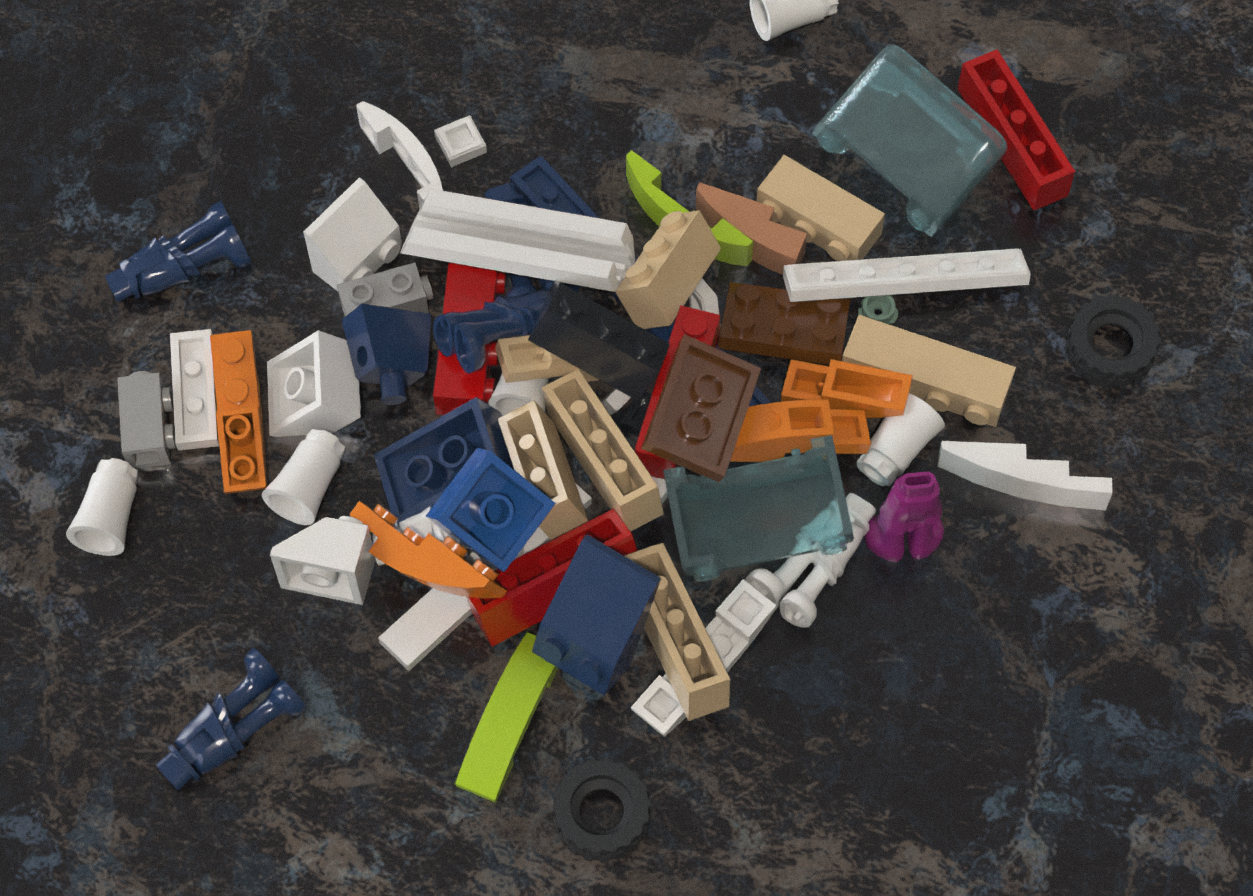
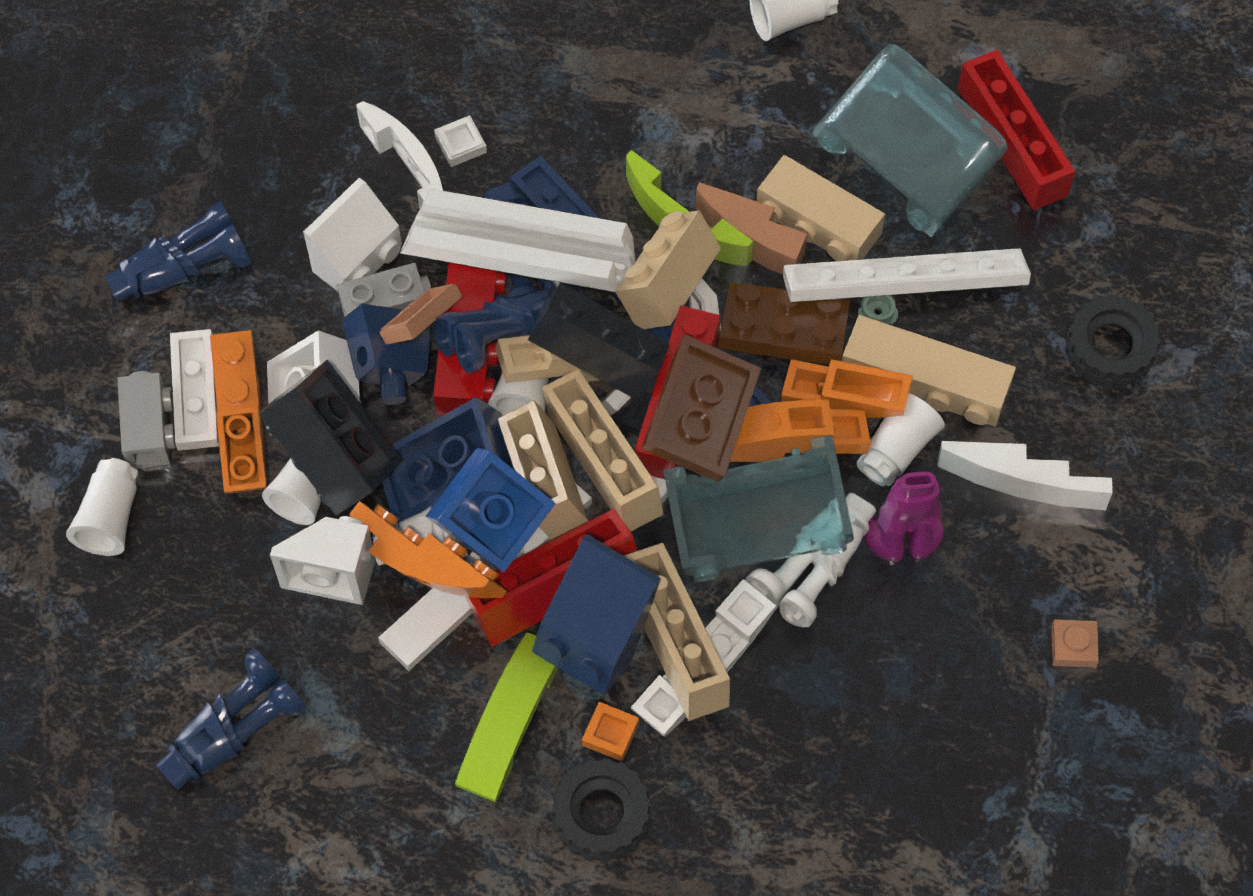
(331, 438): none -> black slope
(420, 313): none -> nougat tile
(610, 731): none -> orange plate
(1075, 643): none -> nougat plate

